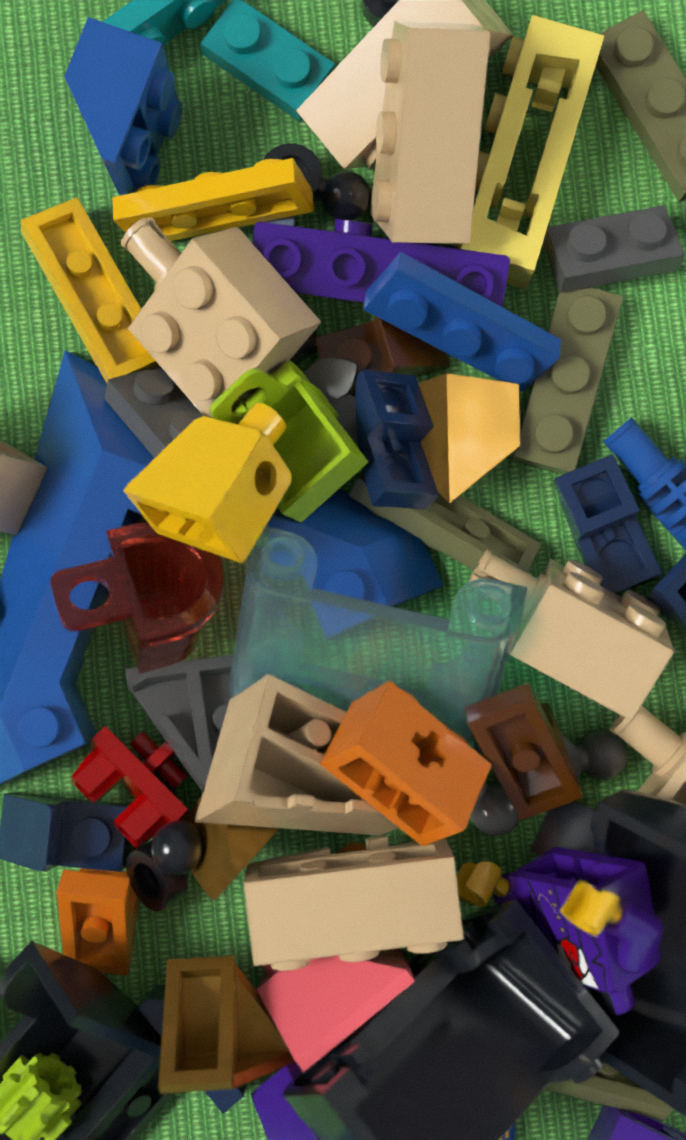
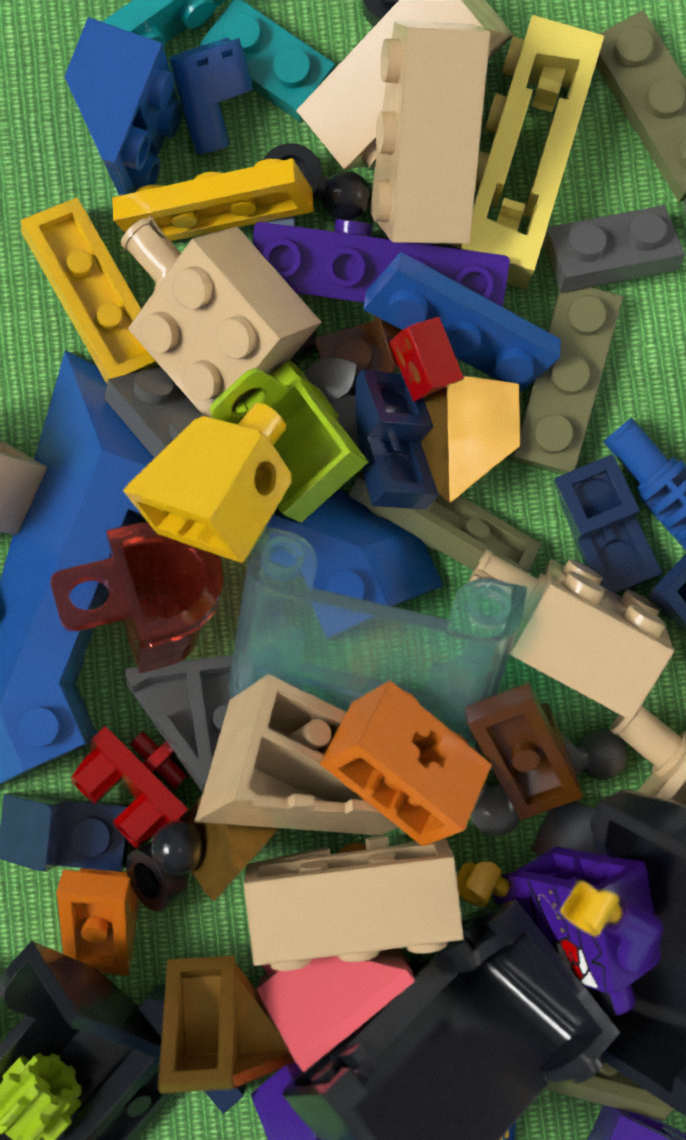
(202, 81): none -> blue piece
(425, 358): none -> red slope

